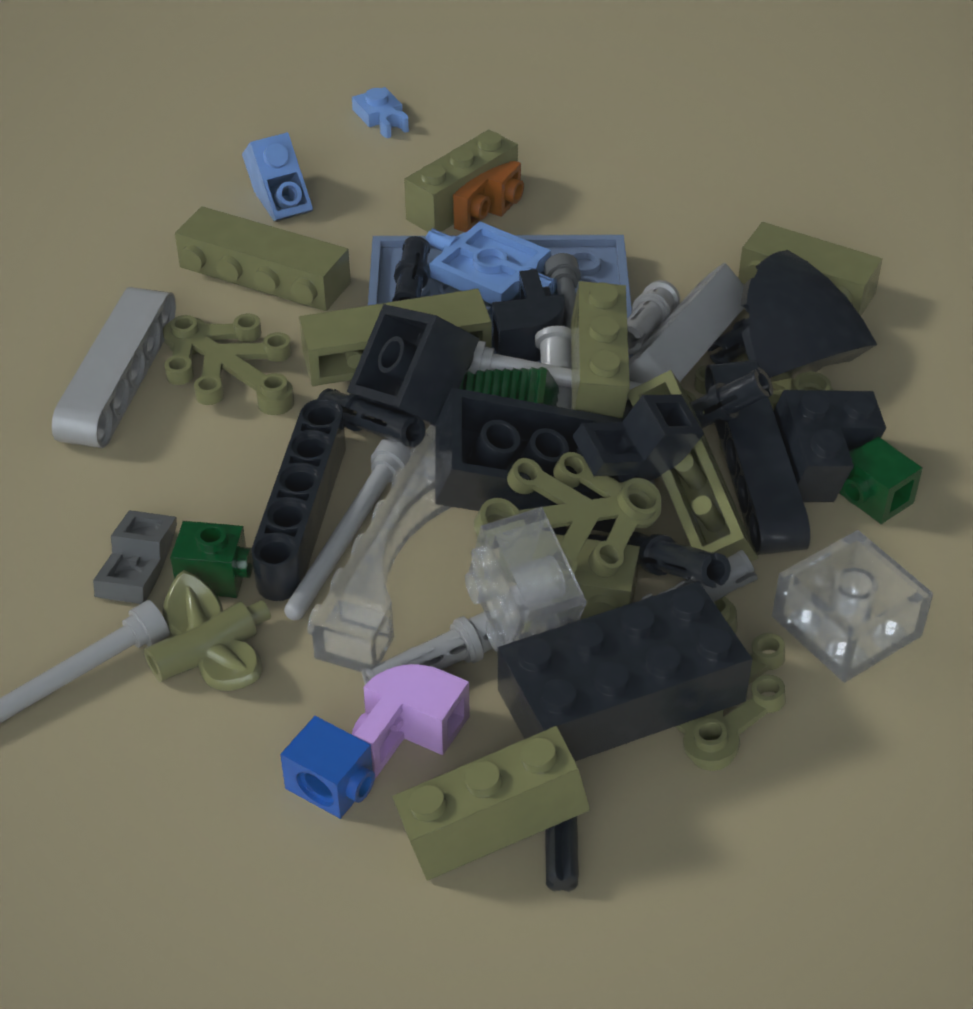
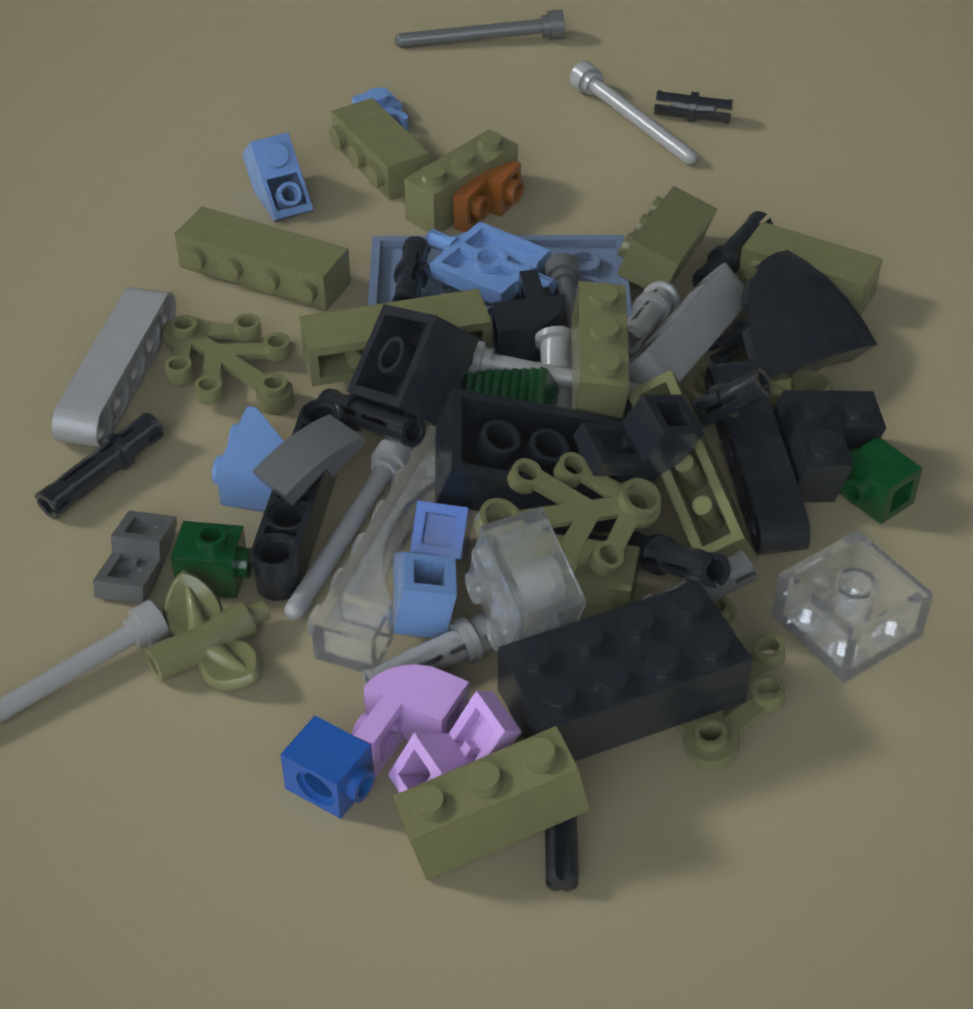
(115, 453): none -> black pin
(247, 447): none -> medium blue slope
(304, 456): none -> dark grey slope
(377, 146): none -> olive brick
(423, 593): none -> medium blue slope
(441, 530): none -> blue brick
(477, 733): none -> lavender brick
(549, 25): none -> dark grey piece
(589, 80): none -> light grey piece
(665, 238): none -> olive brick
(693, 106): none -> black pin
(731, 250): none -> black pin

